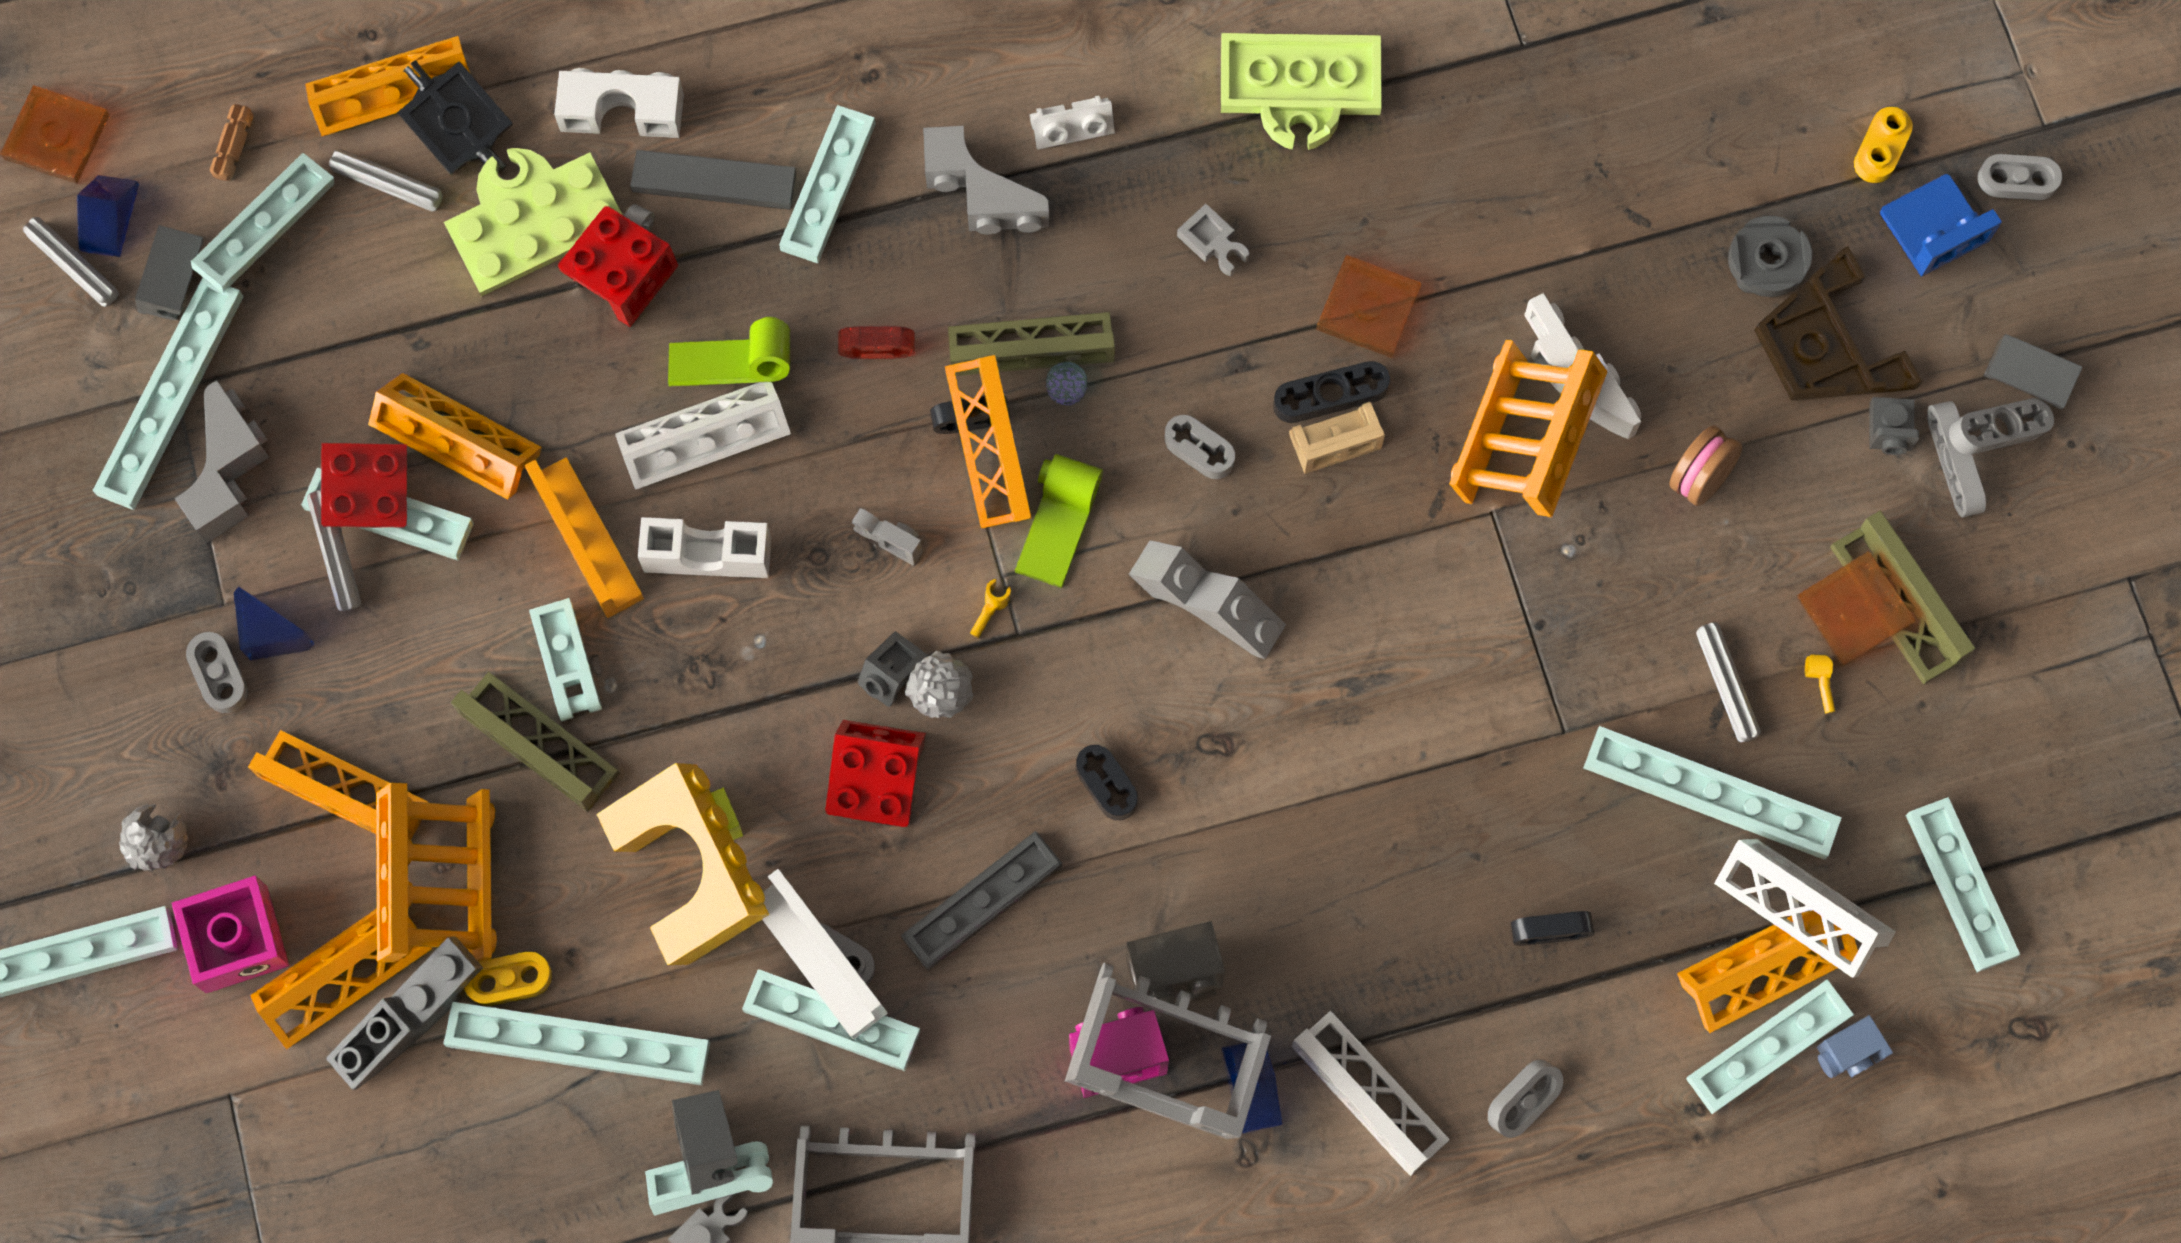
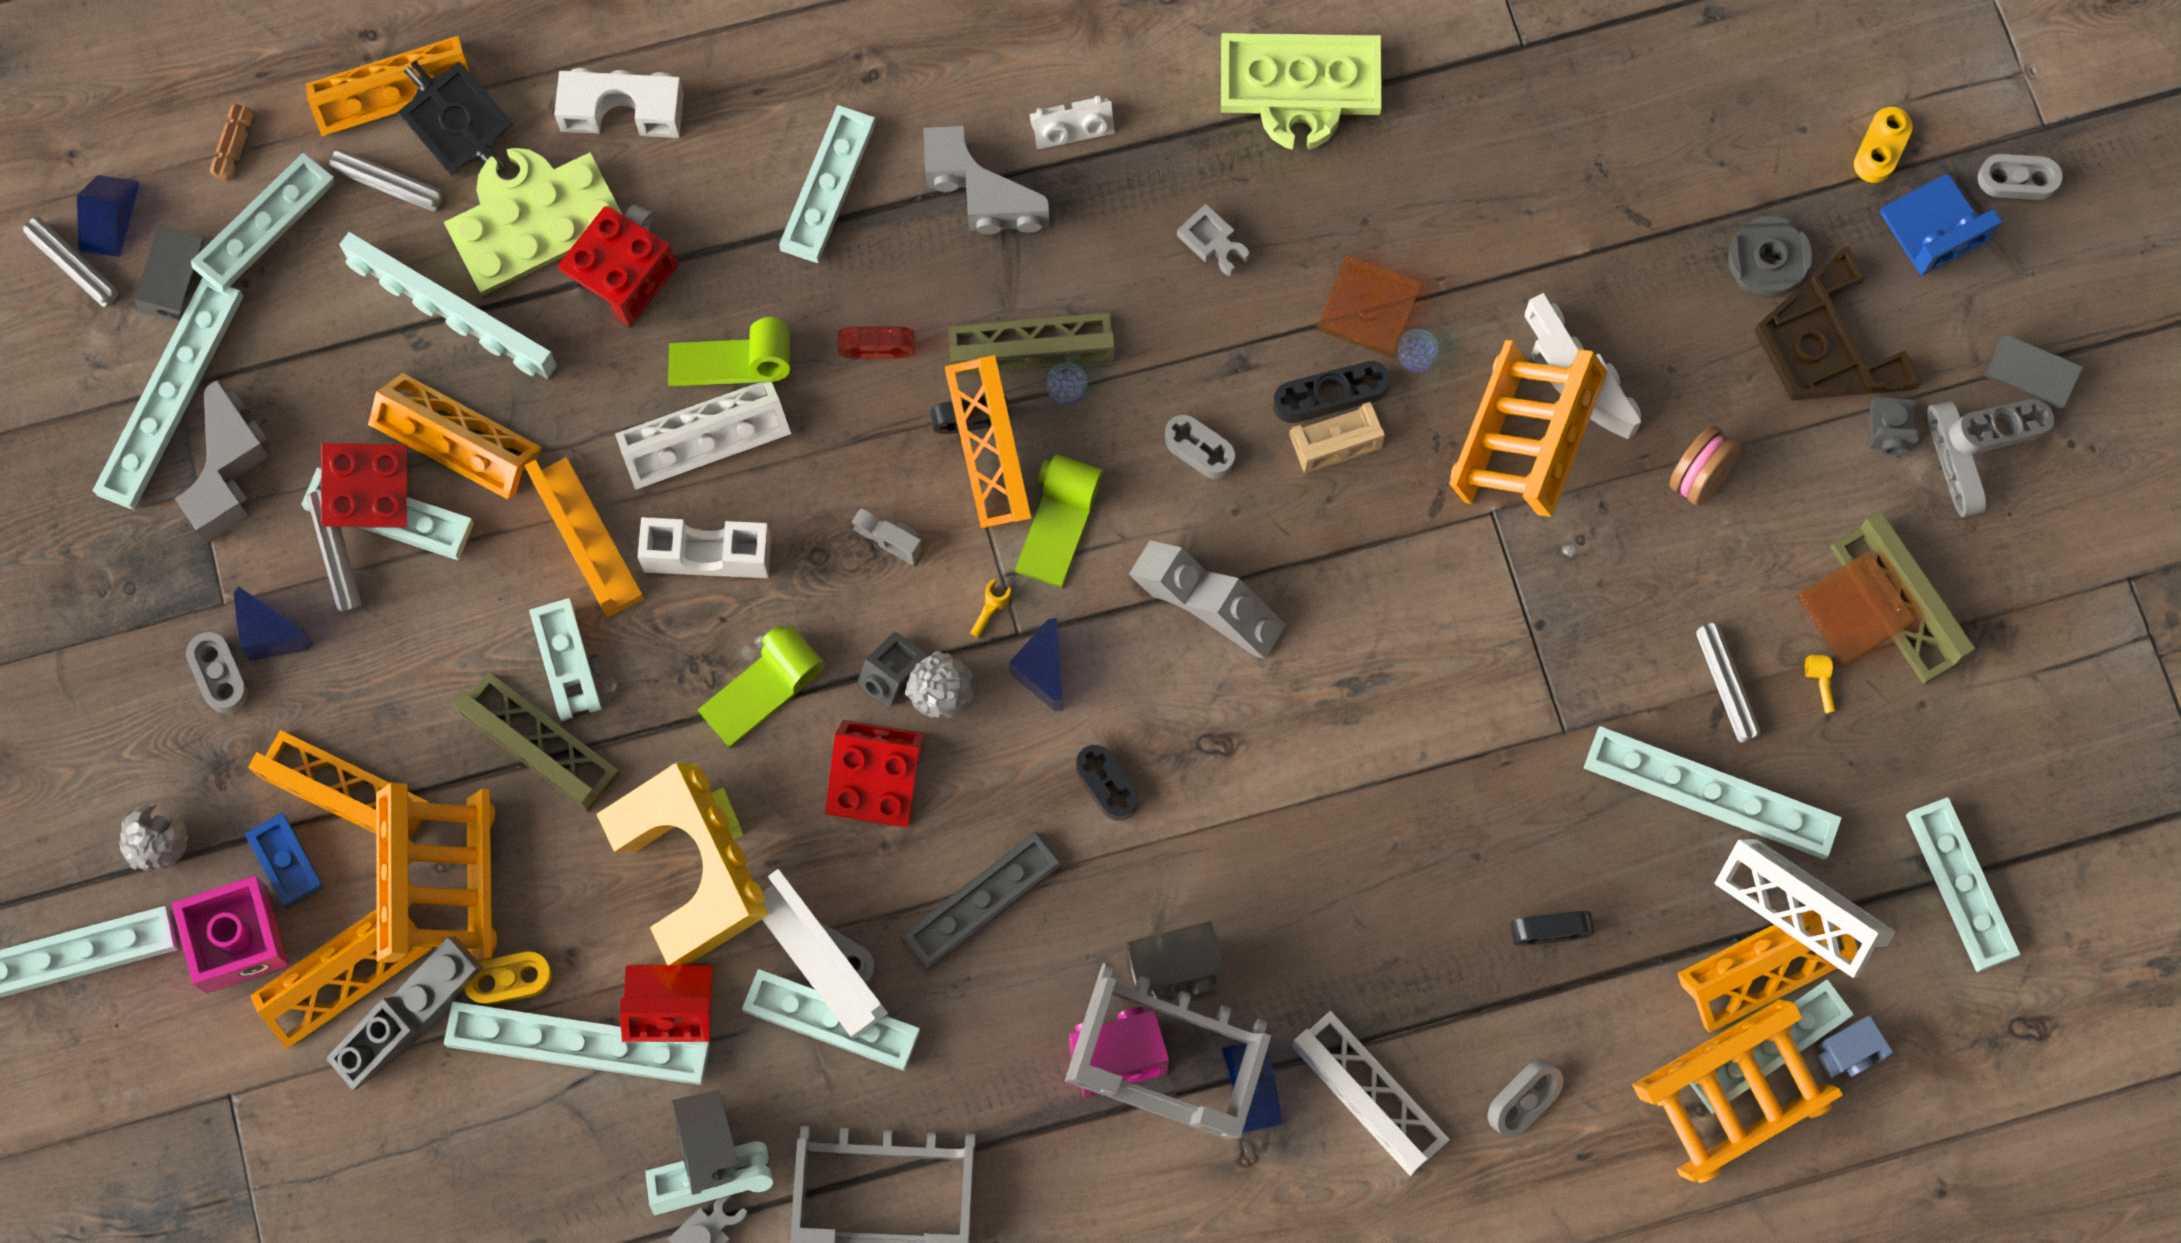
(55, 134): clear orange tile -> none
(284, 860): none -> blue plate
(460, 315): none -> light aqua plate
(666, 1003): none -> red bracket
(713, 179): dark grey tile -> none
(765, 686): none -> lime door
(1039, 665): none -> clear blue slope
(1417, 350): none -> clear light blue tile
(1701, 1068): none -> light orange fence

